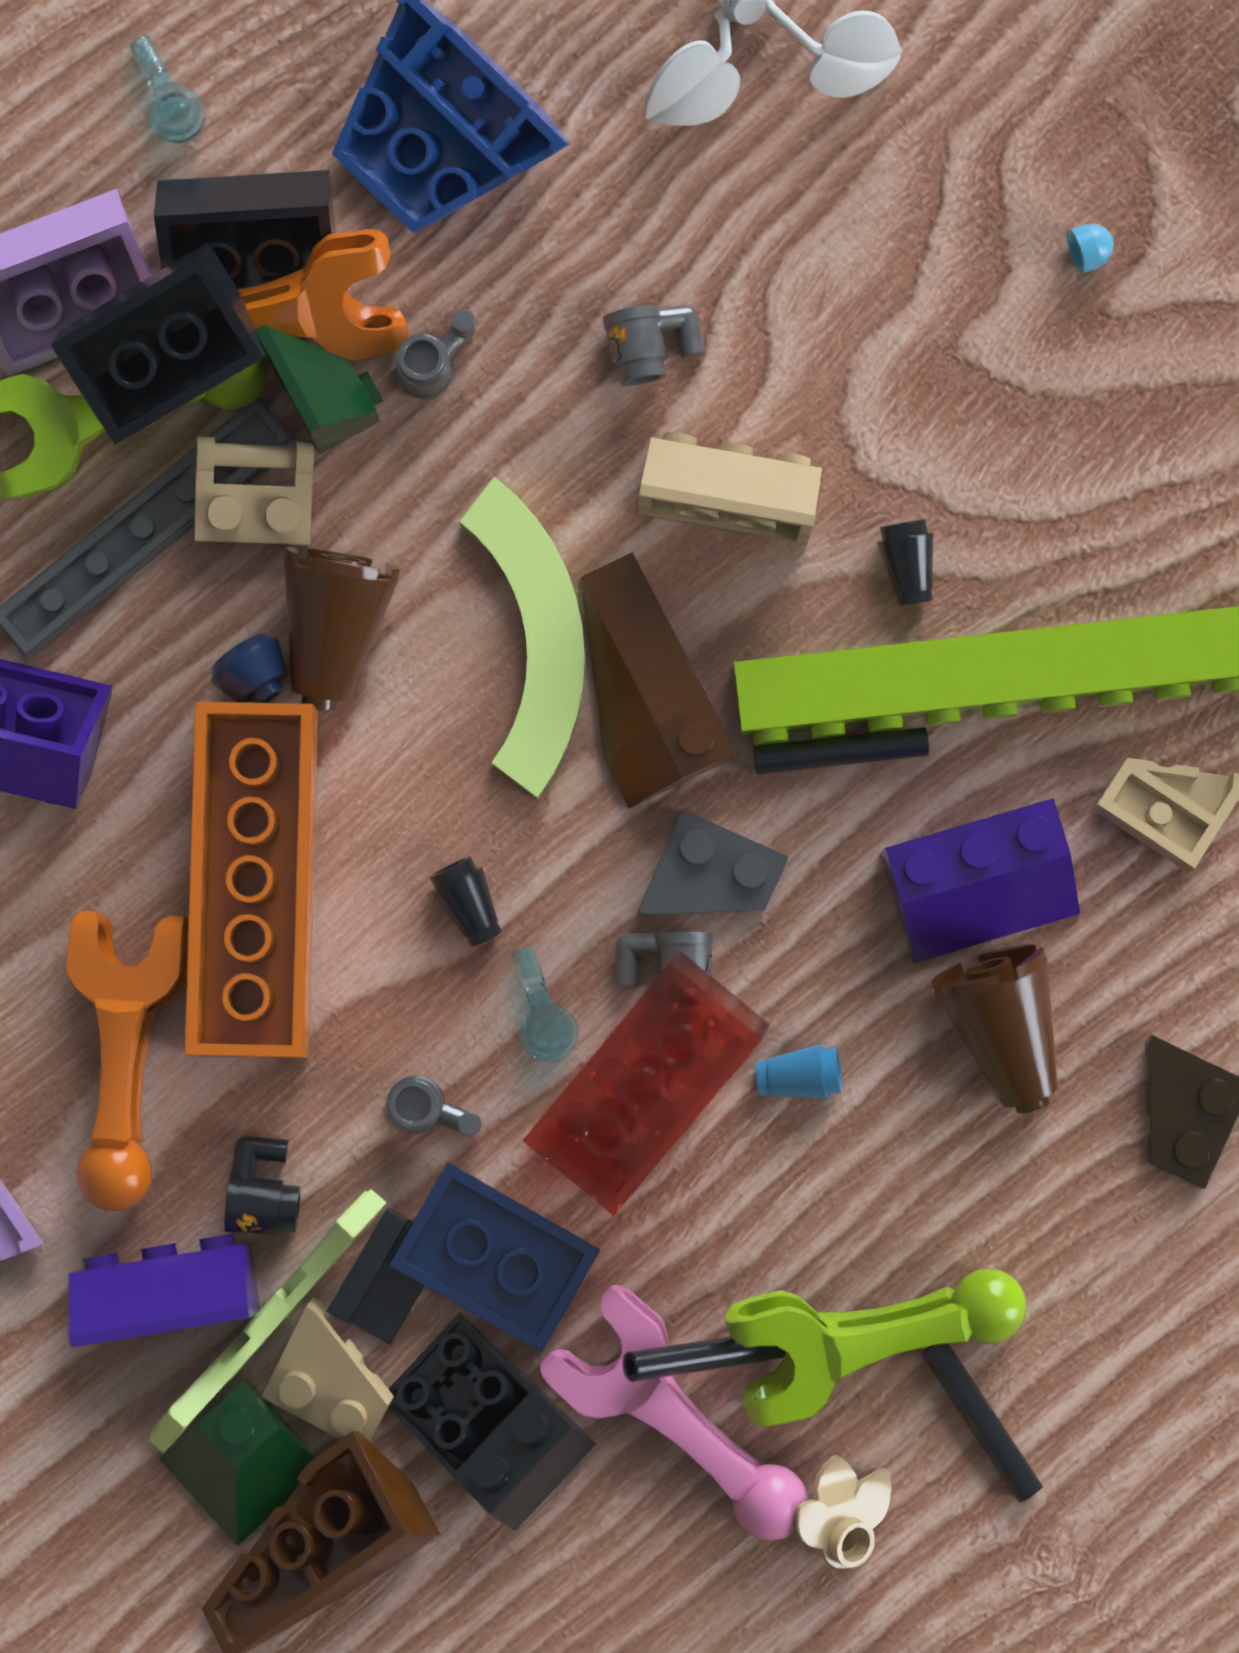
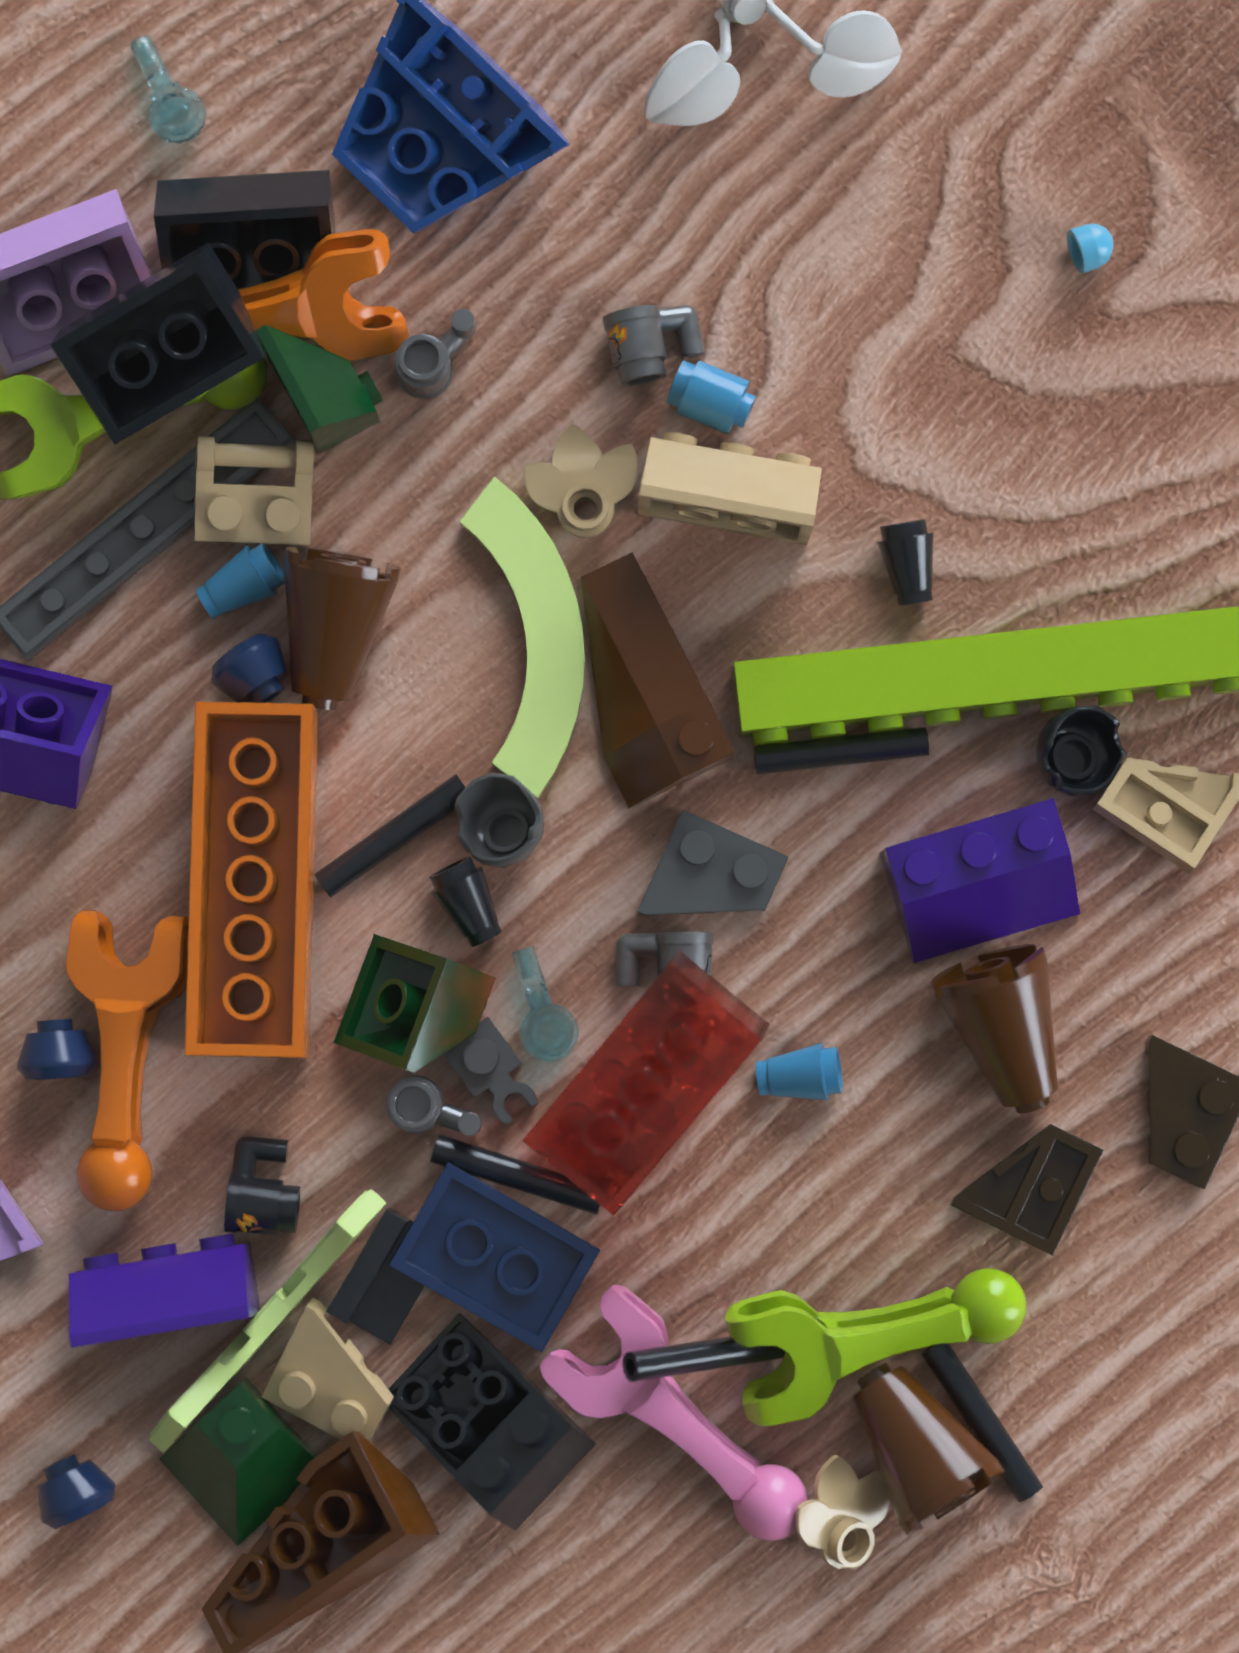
(56, 1052): none -> dark blue cone
(73, 1491): none -> dark blue cone
(242, 581): none -> dark azure cone
(390, 837): none -> black piece
(411, 1005): none -> dark green slope
(485, 1063): none -> dark grey plate
(499, 820): none -> dark grey hair
(512, 1173): none -> black piece
(582, 475): none -> tan plate
(711, 396): none -> dark azure brick
(920, 1448): none -> reddish brown cone
(1034, 1188): none -> dark brown wing
(1080, 750): none -> black hair

